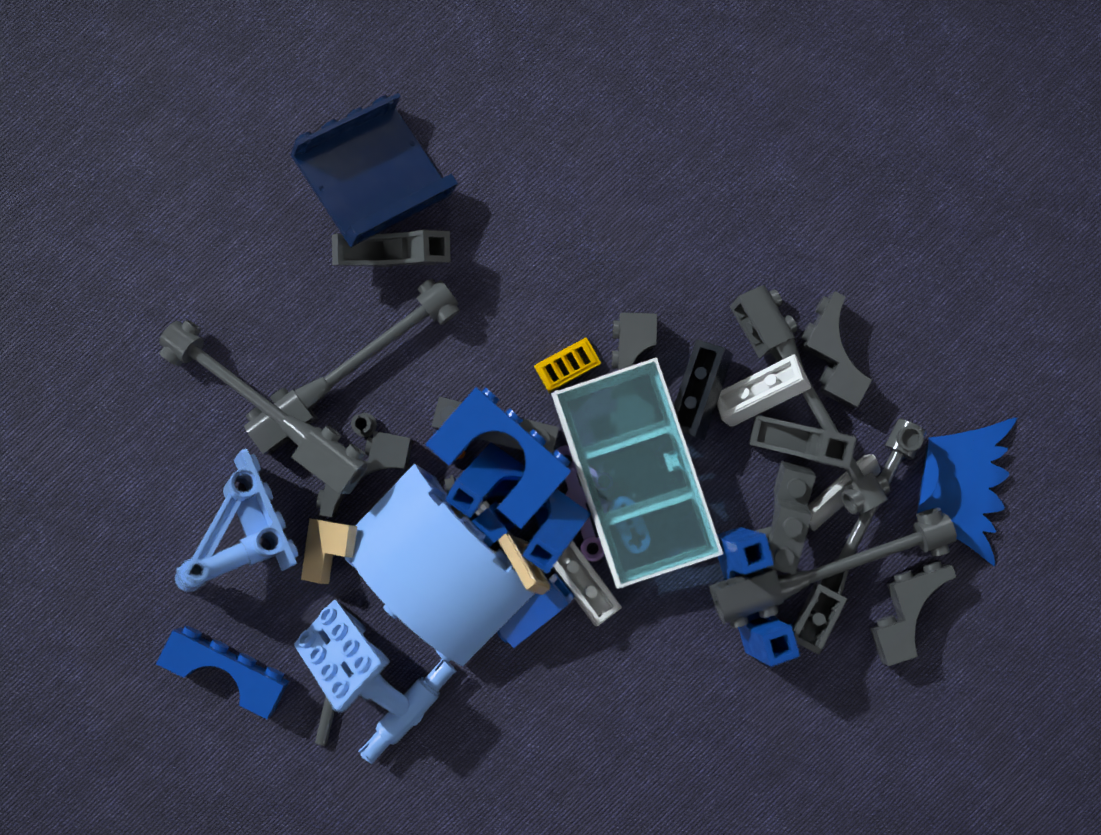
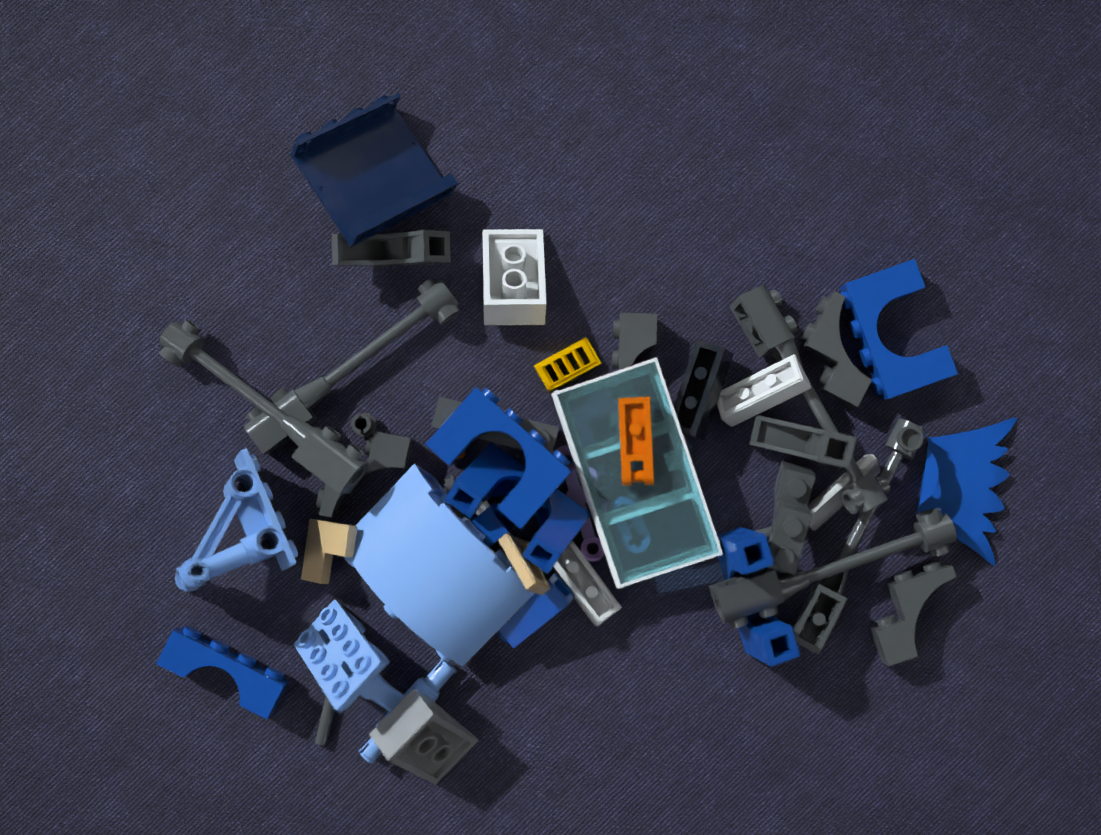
(422, 737): none -> light grey slope
(514, 277): none -> white slope
(636, 439): none -> orange plate
(891, 372): none -> blue arch

